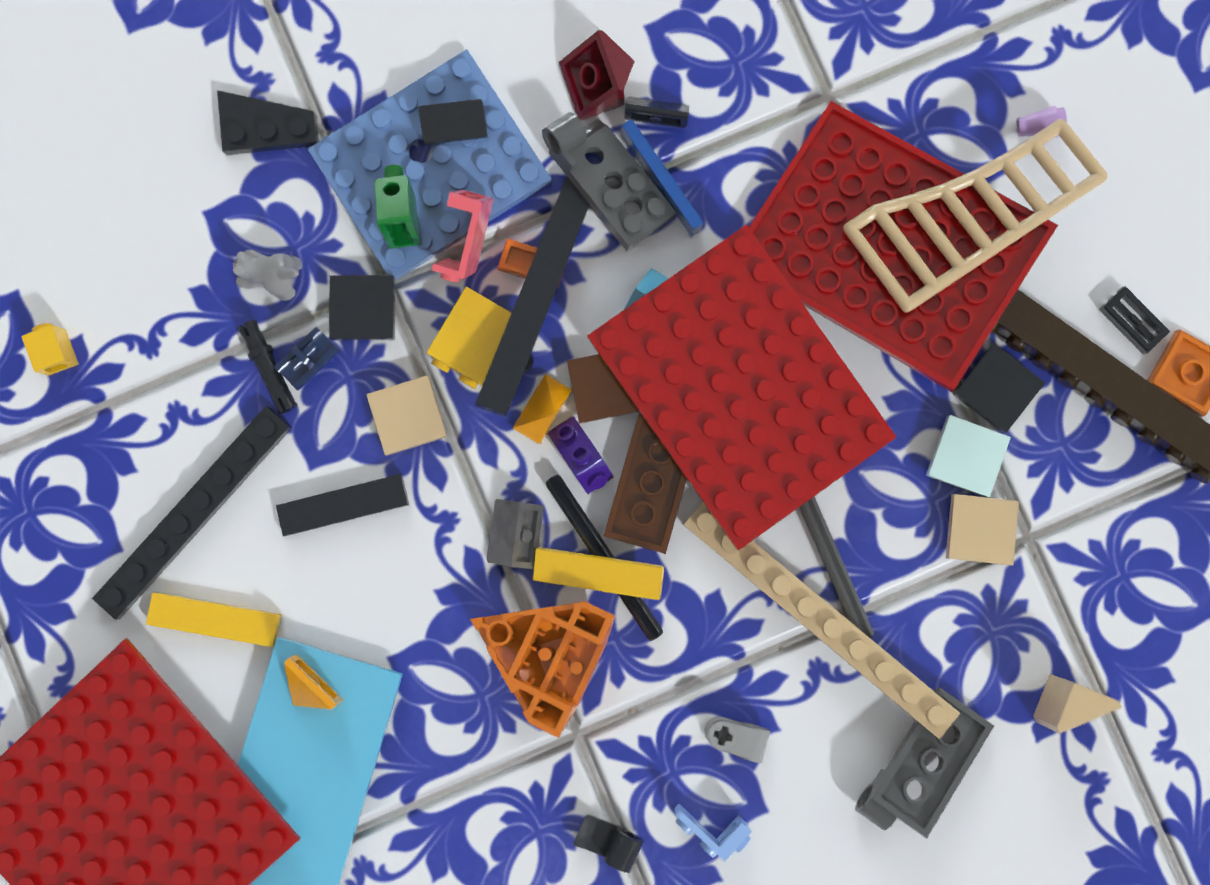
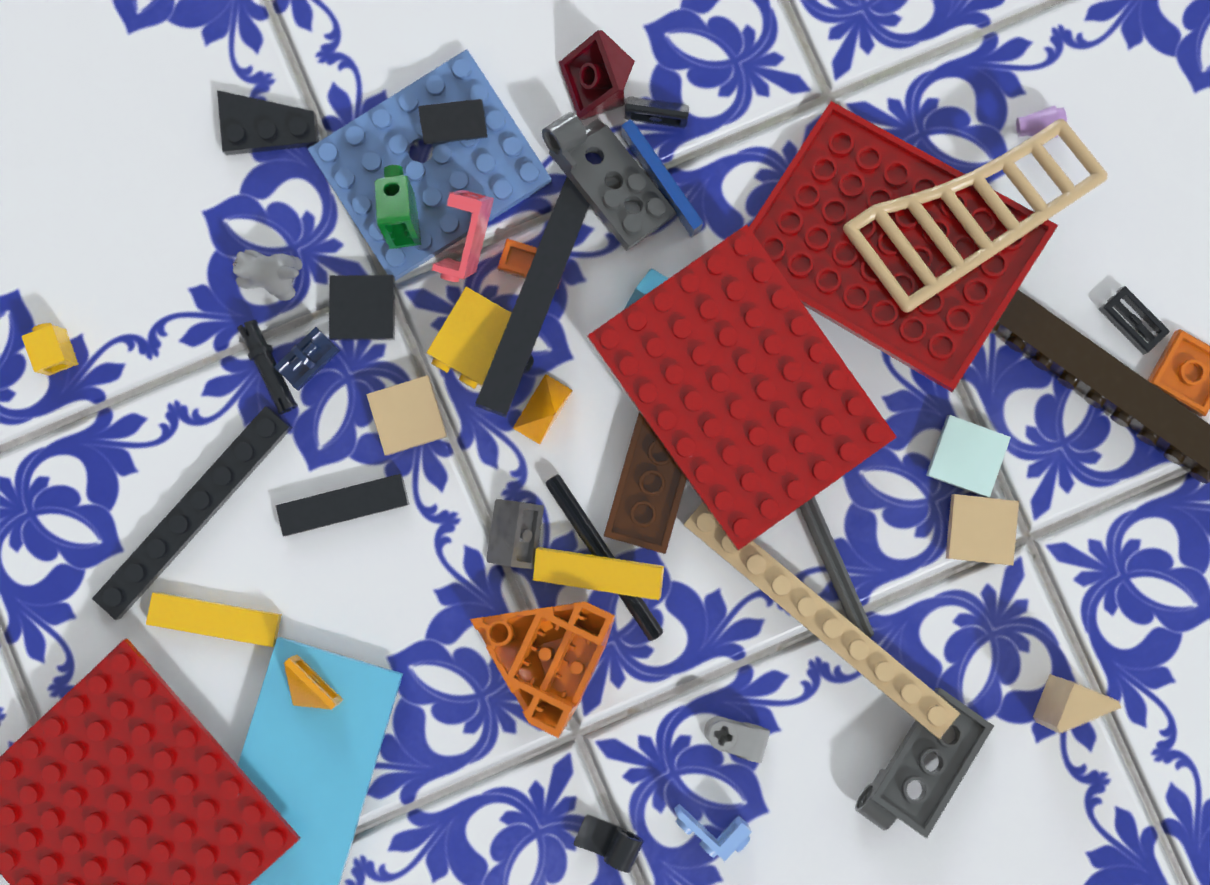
(580, 455): dark purple bracket -> none
(597, 390): reddish brown tile -> none
(998, 388): black tile -> none

